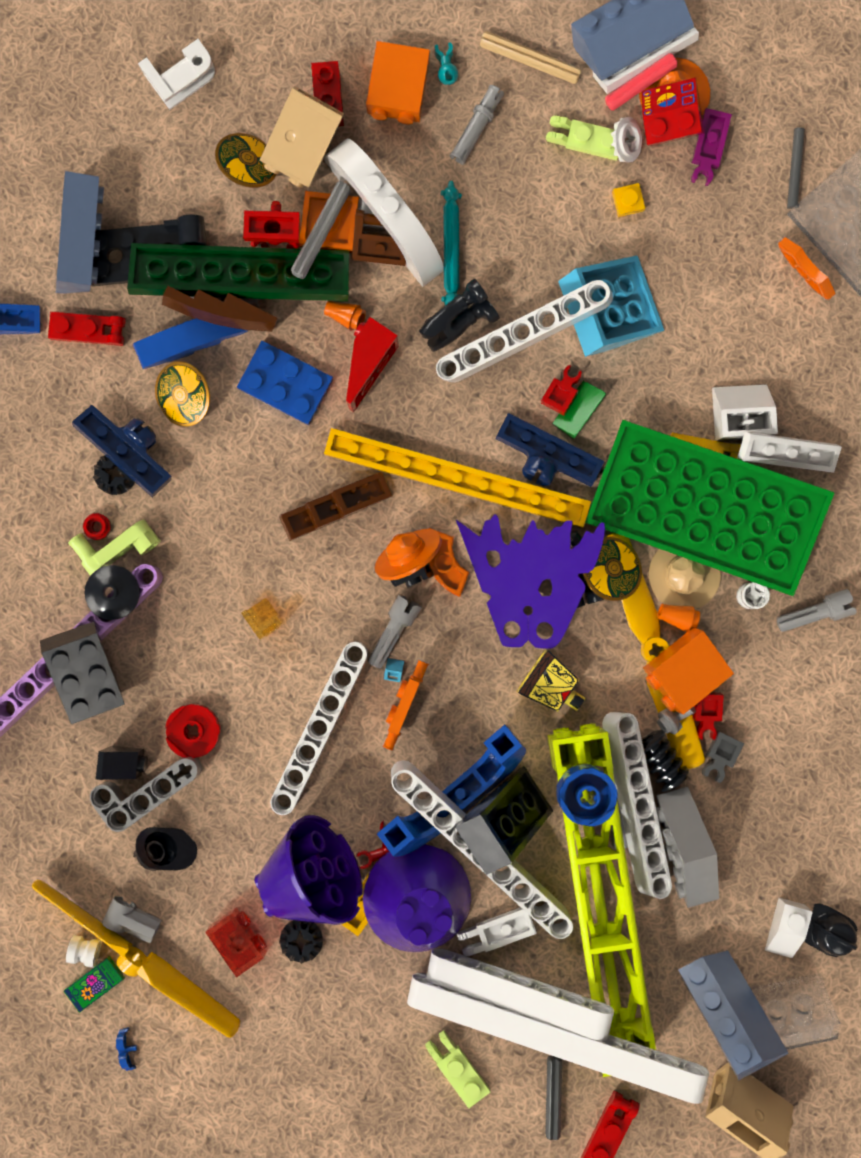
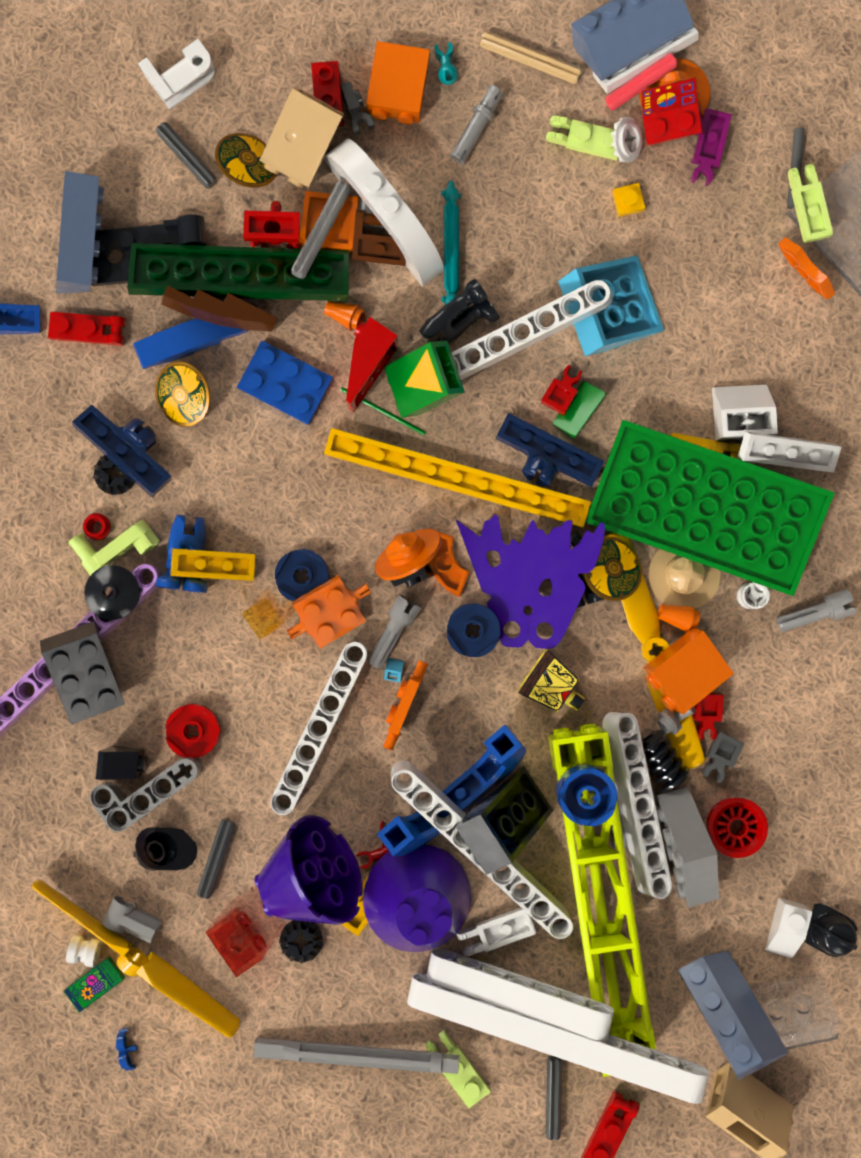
(179, 540): none -> blue piece
(186, 155): none -> dark grey axle
(212, 564): none -> yellow plate
(215, 858): none -> dark grey axle
(298, 560): none -> dark blue plate
(329, 611): none -> orange plate
(335, 506): reddish brown slope -> none
(353, 103): none -> dark grey plate
(356, 1055): none -> light grey piece
(387, 413): none -> green axle
(424, 379): none -> green brick
(471, 645): none -> dark blue plate
(753, 842): none -> red wheel
(810, 205): none -> yellowish green hinge

